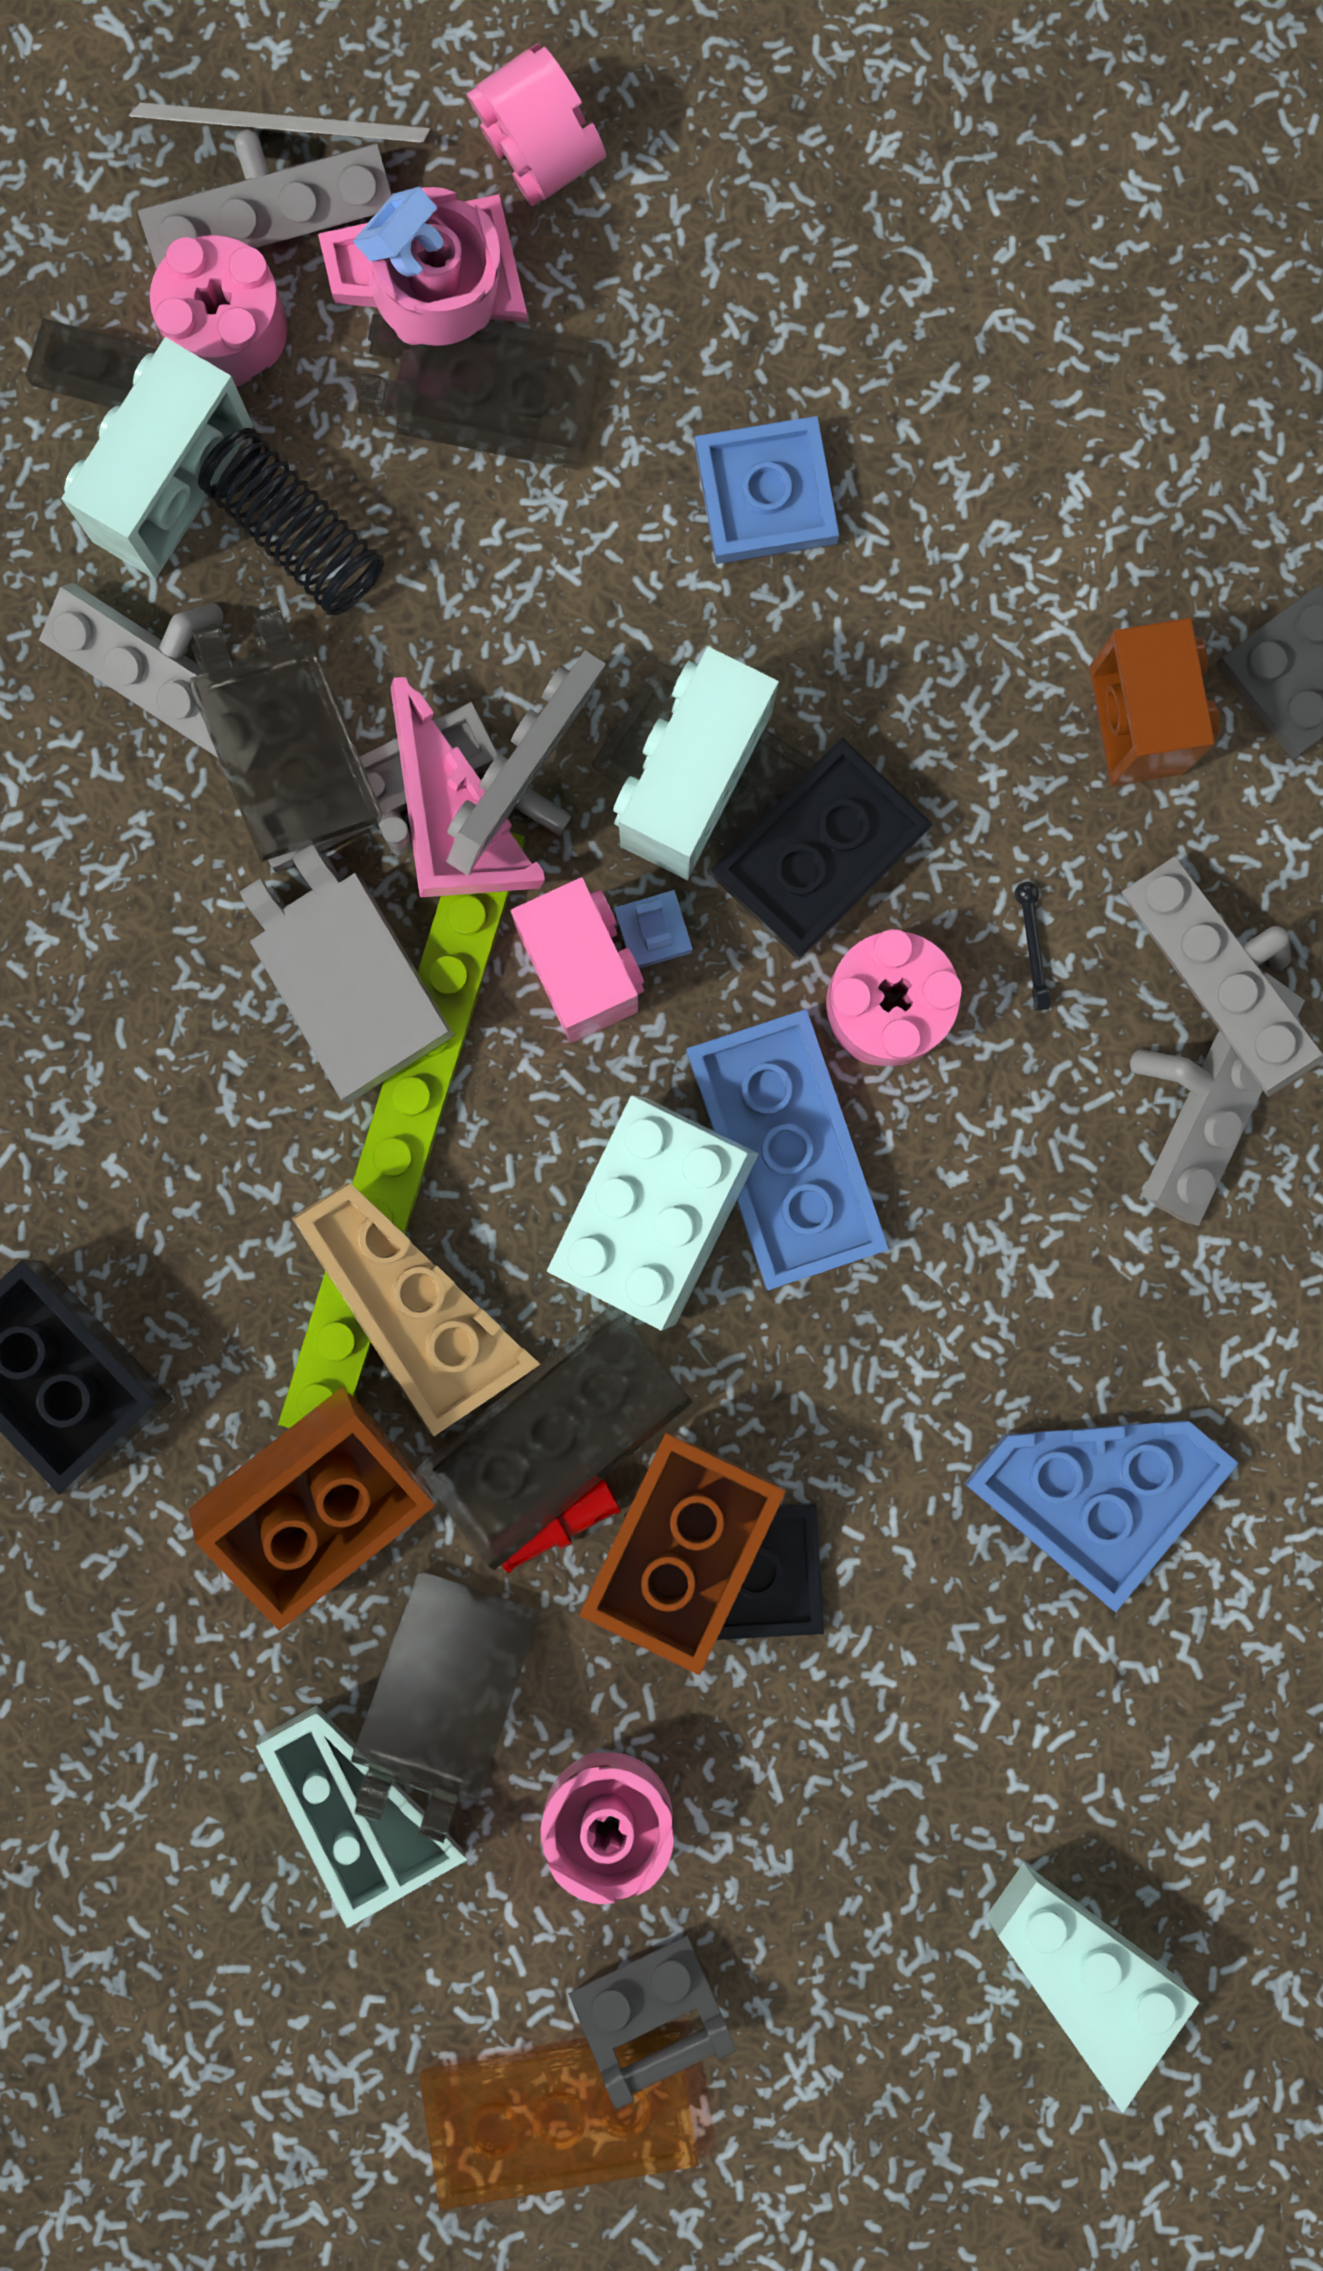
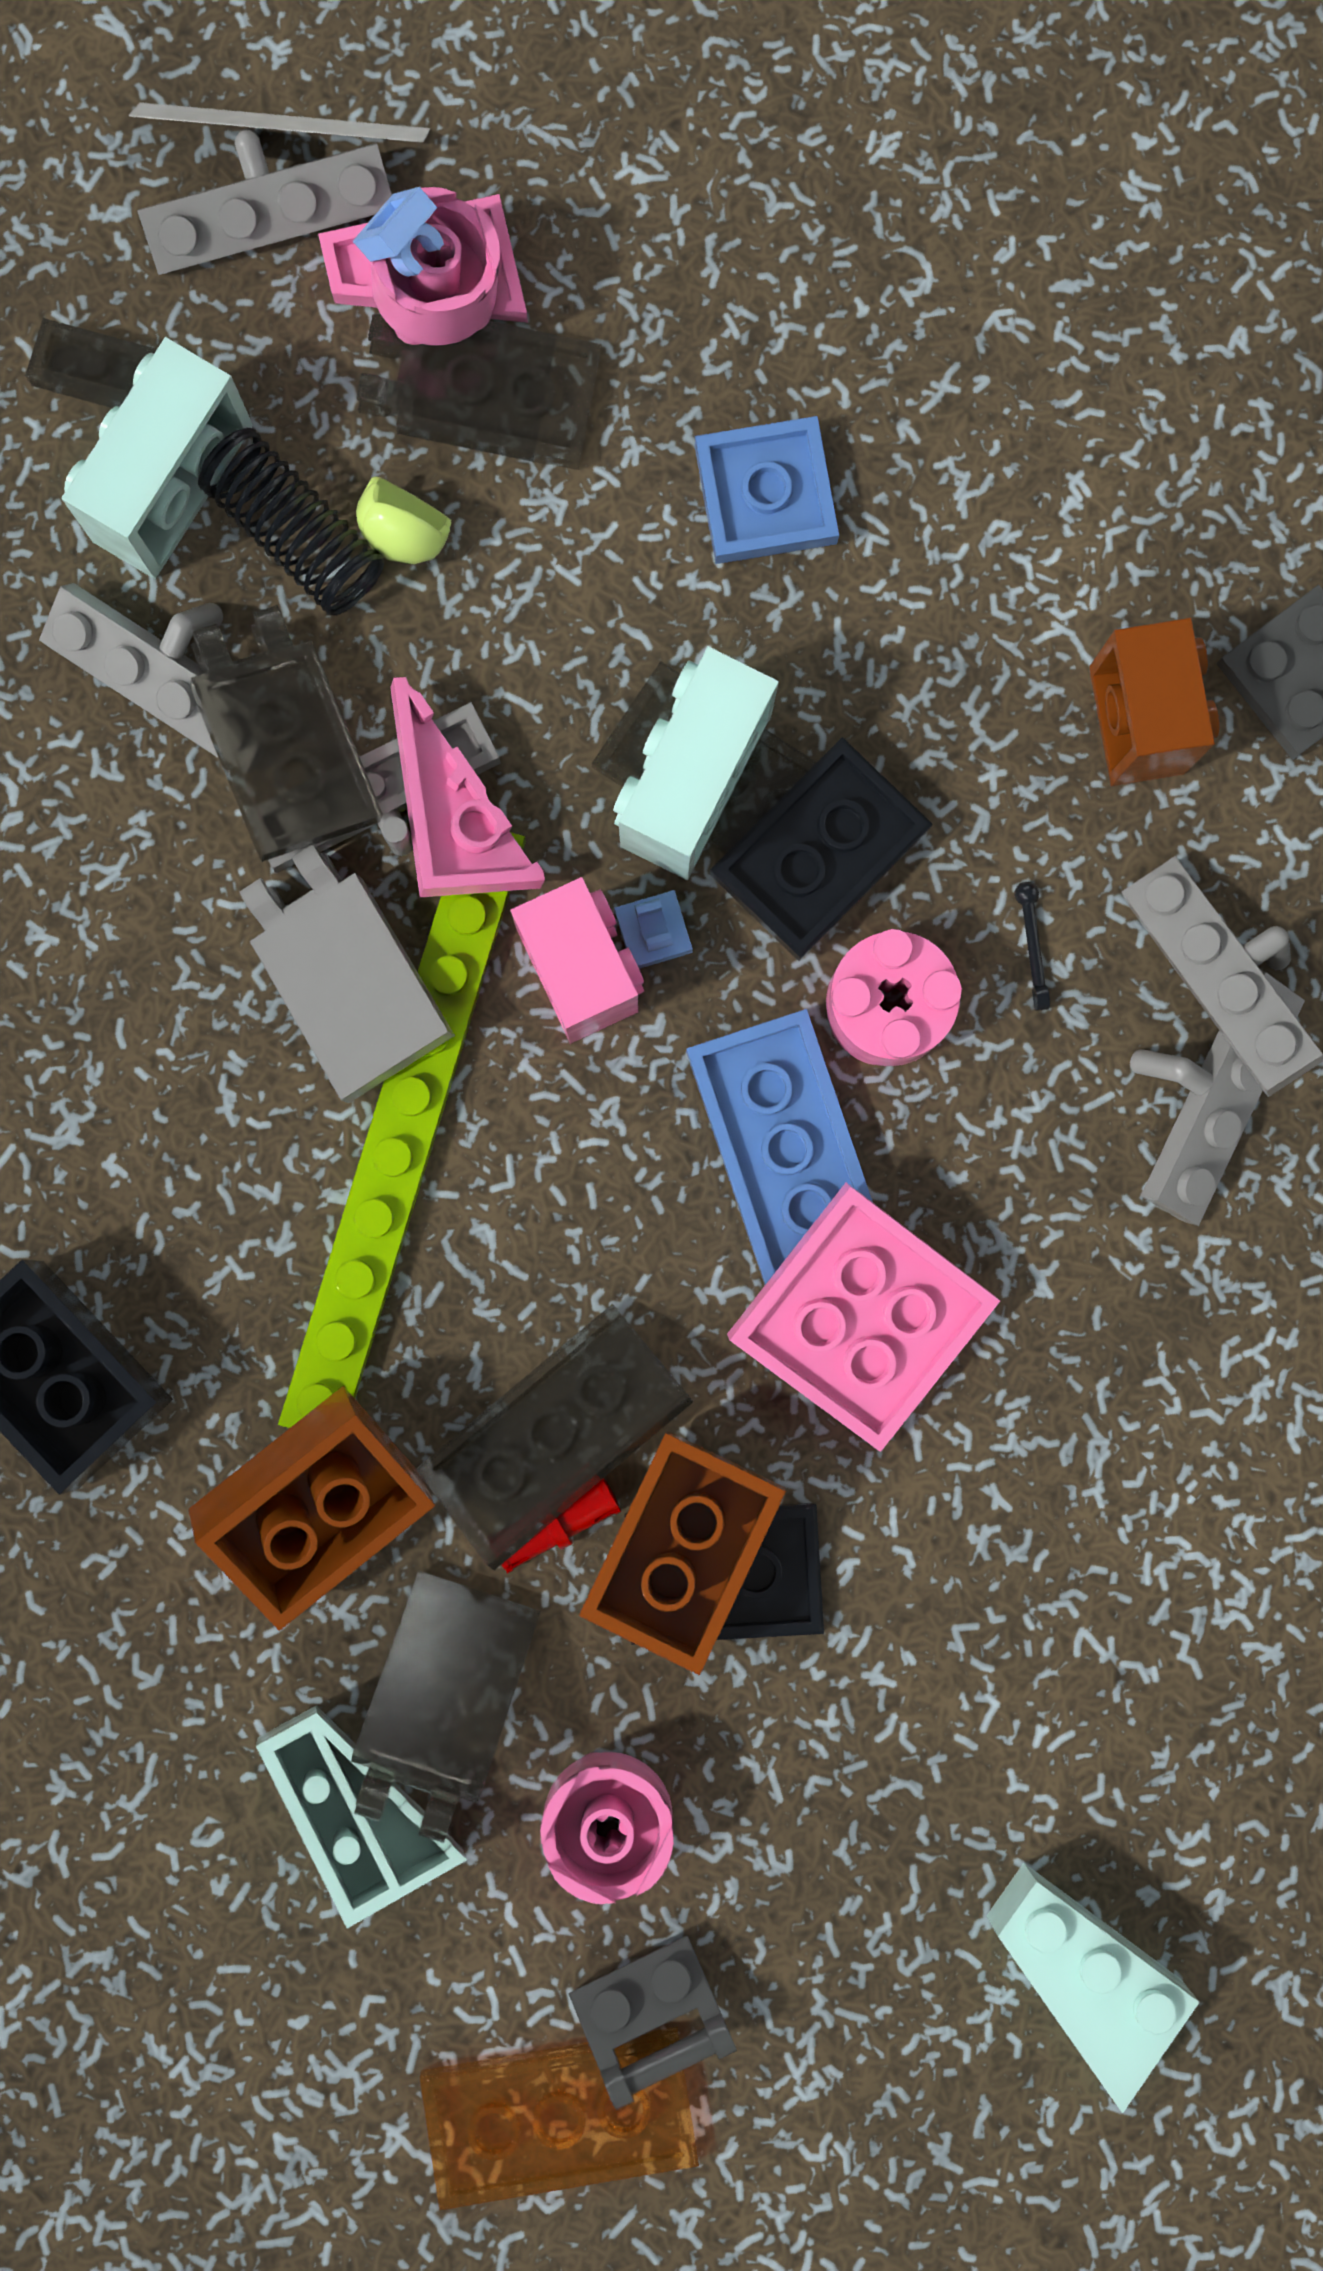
(220, 304): bright pink brick -> none
(400, 523): none -> yellowish green hair
(420, 1323): tan wing -> none
(509, 779): light grey plate -> none
(536, 123): bright pink brick -> none
(652, 1212): light aqua brick -> none
(862, 1317): none -> bright pink plate
(1103, 1495): medium blue plate -> none

